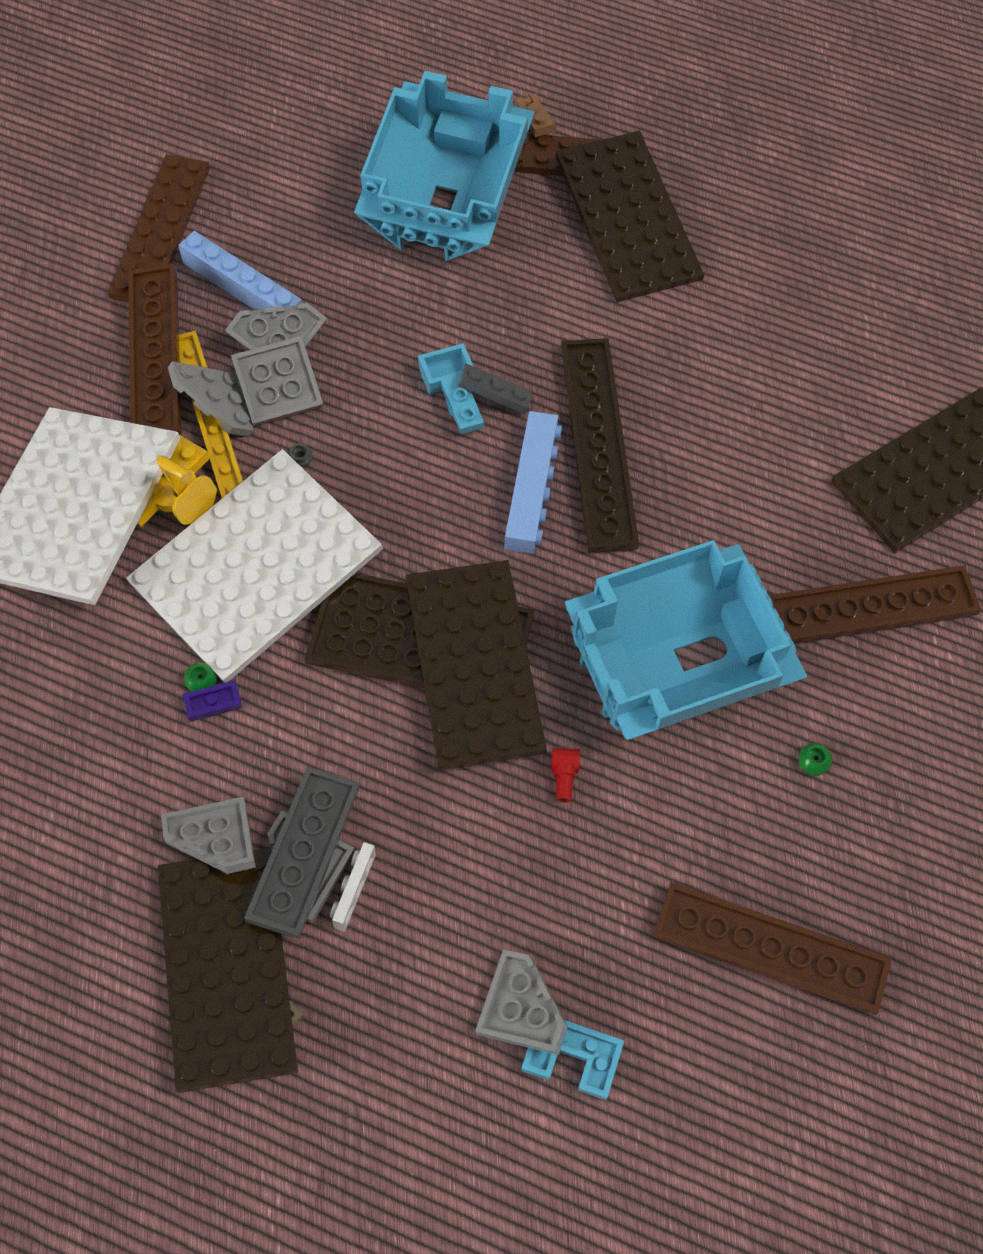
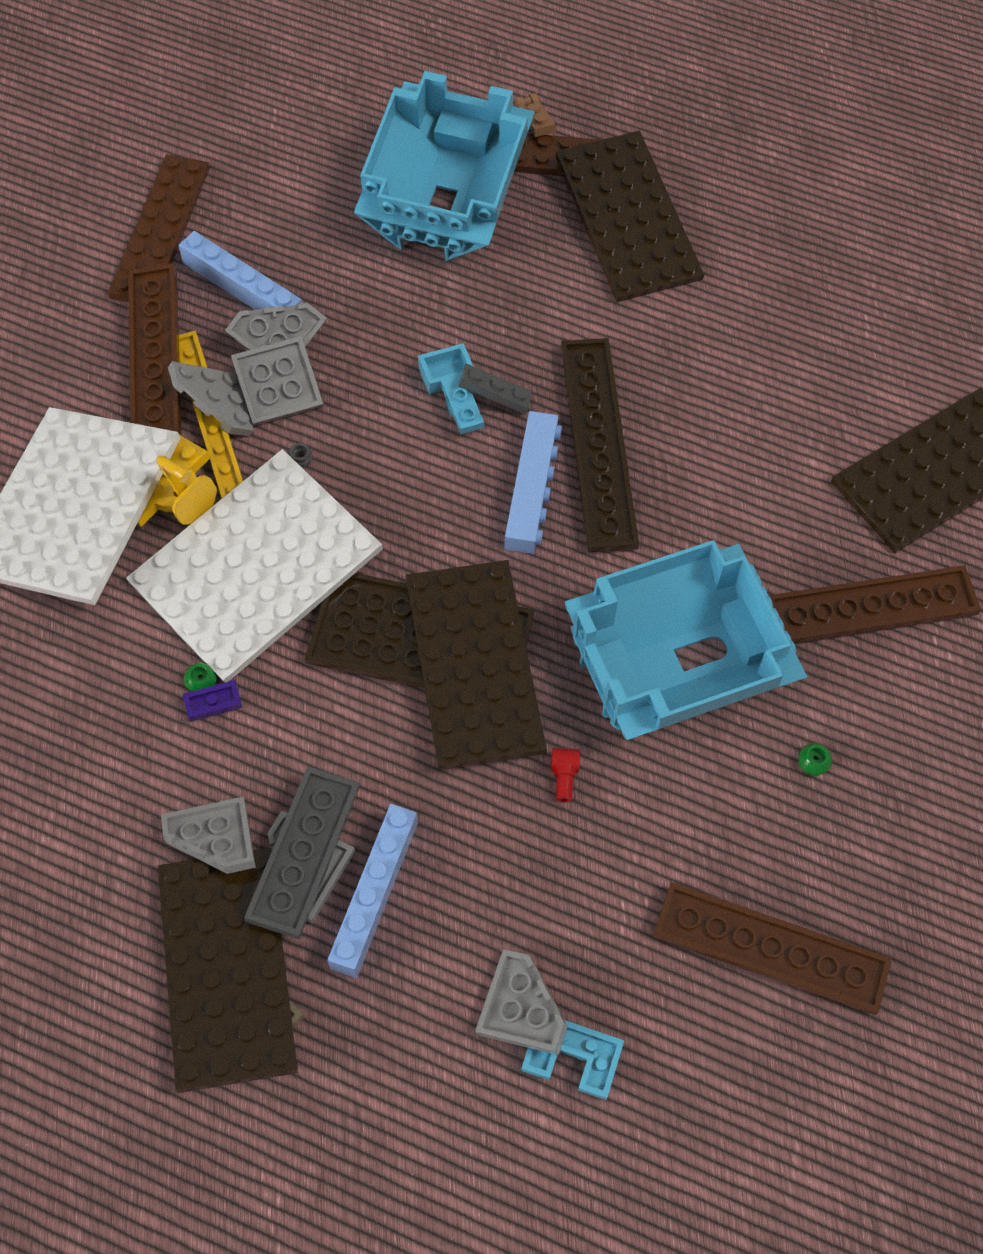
(352, 886): white plate -> none
(373, 891): none -> light blue brick

